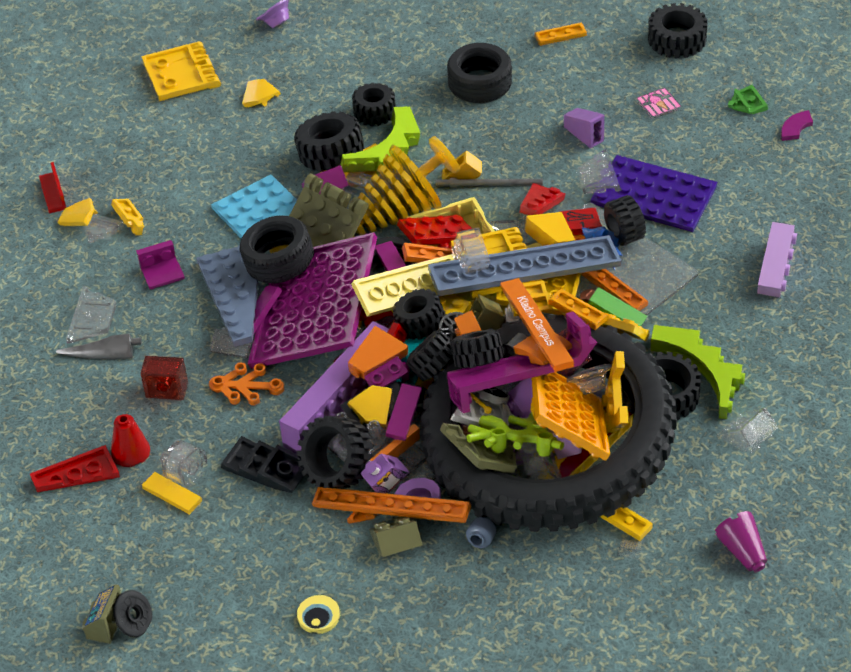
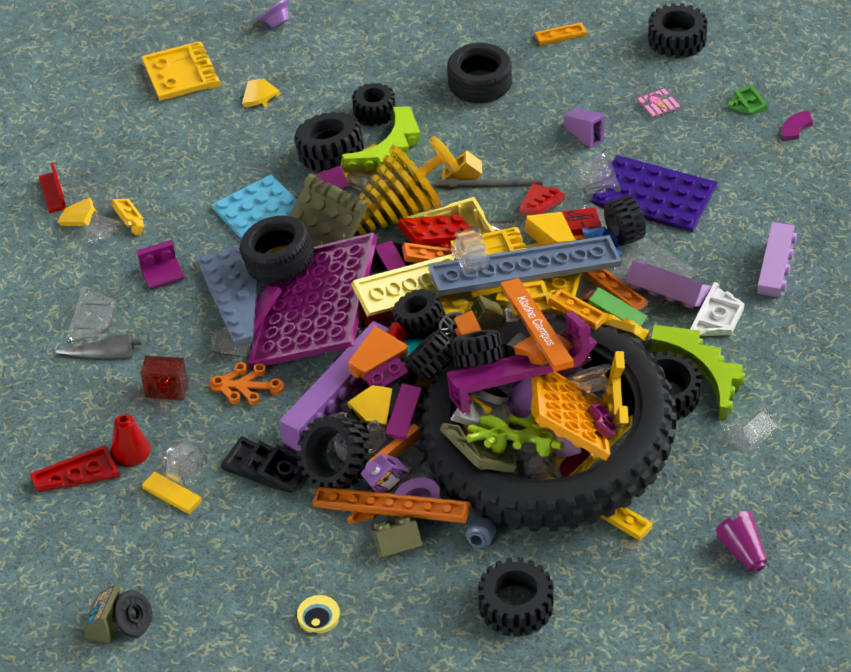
(515, 617): none -> black tyre
(602, 420): none -> magenta tile
(667, 283): none -> medium lavender slope
(718, 313): none -> white wing

